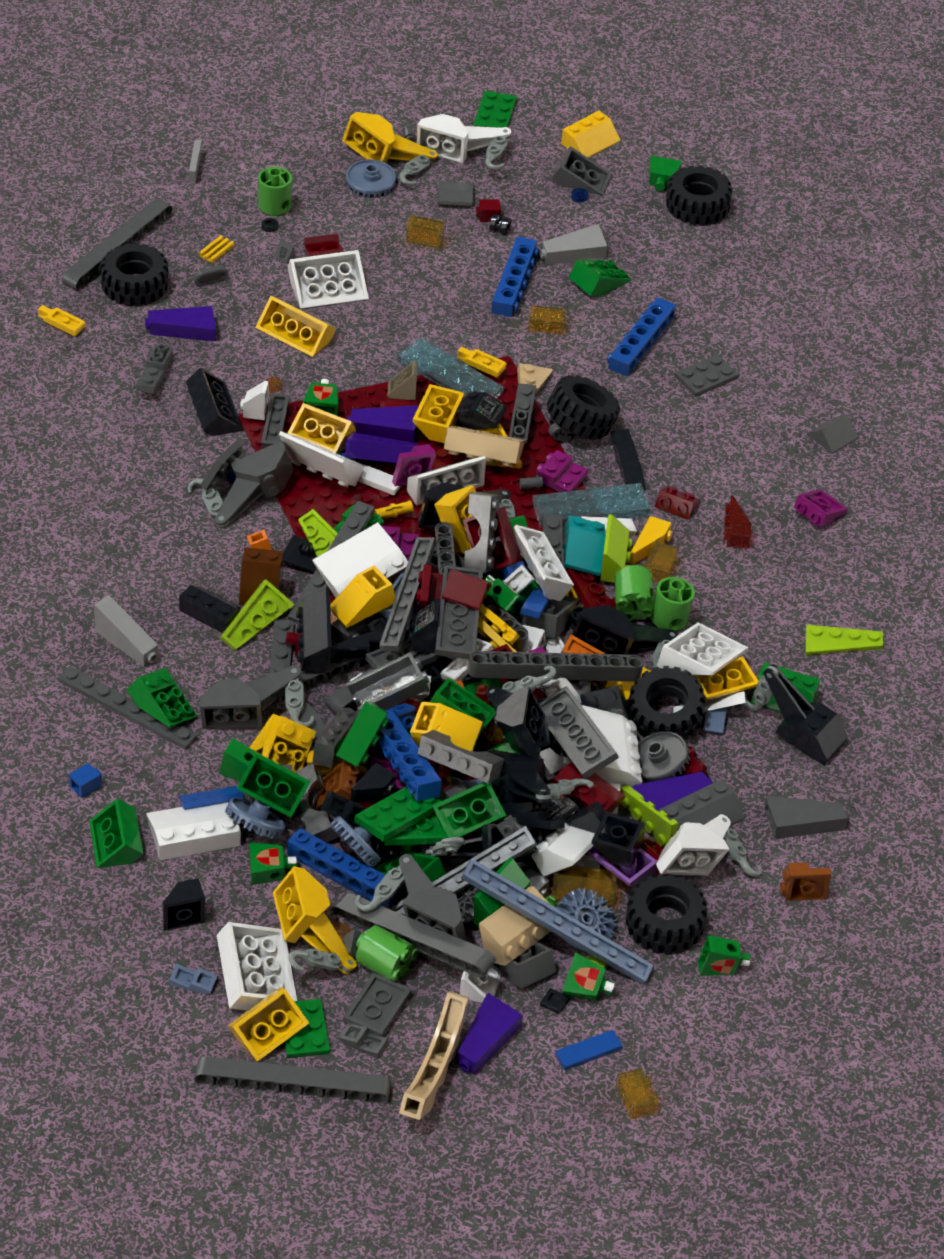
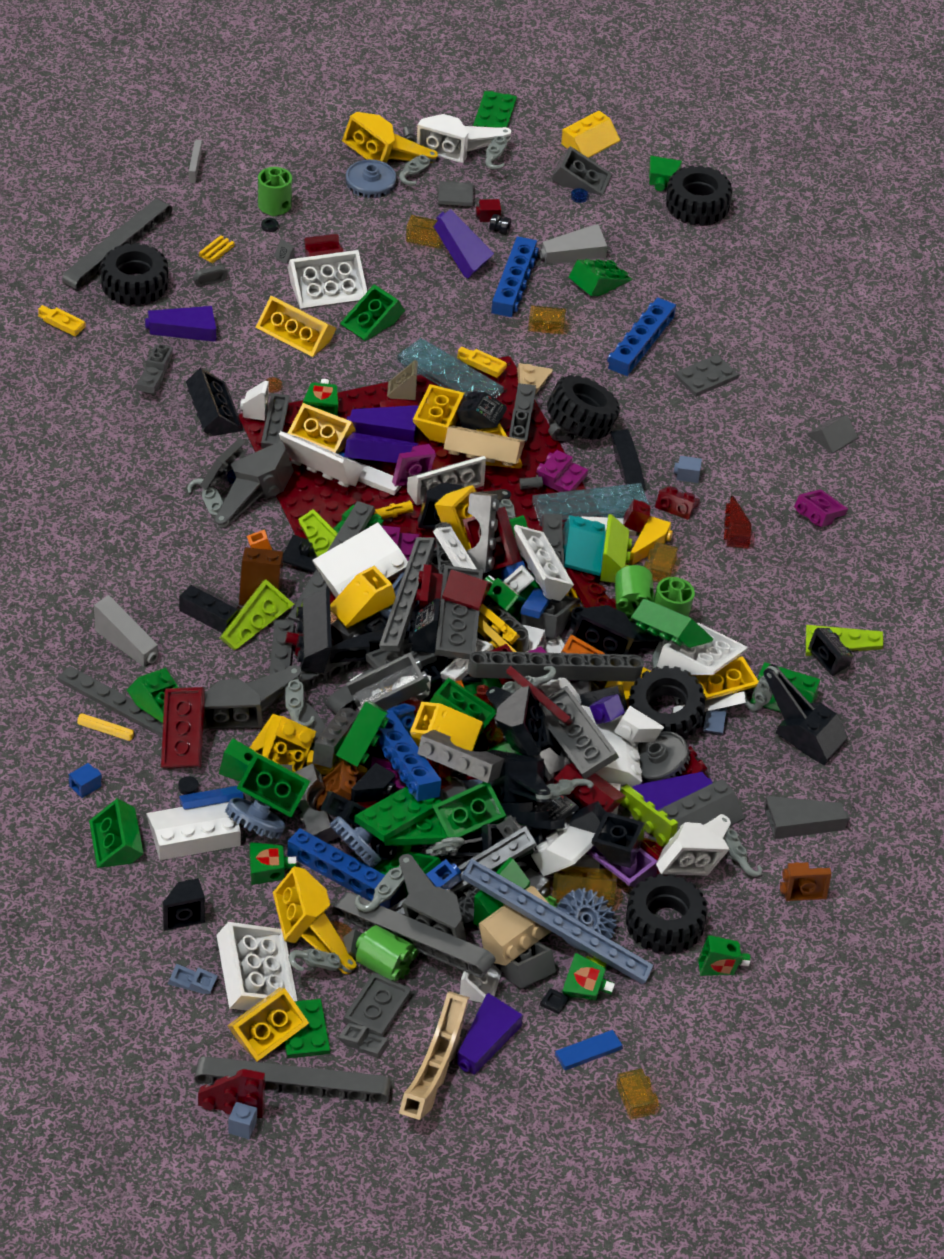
(105, 727): none -> yellow axle
(183, 727): none -> dark red tile
(188, 785): none -> black tile
(242, 1120): none -> sand blue brick
(244, 1087): none -> dark red plate
(373, 313): none -> green slope
(445, 875): none -> blue brick
(453, 547): none -> white tile
(462, 243): none -> dark purple slope
(545, 701): none -> dark red tile
(607, 709): none -> dark purple brick
(636, 515): none -> dark red brick
(638, 727): none -> white slope
(669, 625): none -> green slope
(688, 469): none -> sand blue brick
(830, 650): none -> black slope

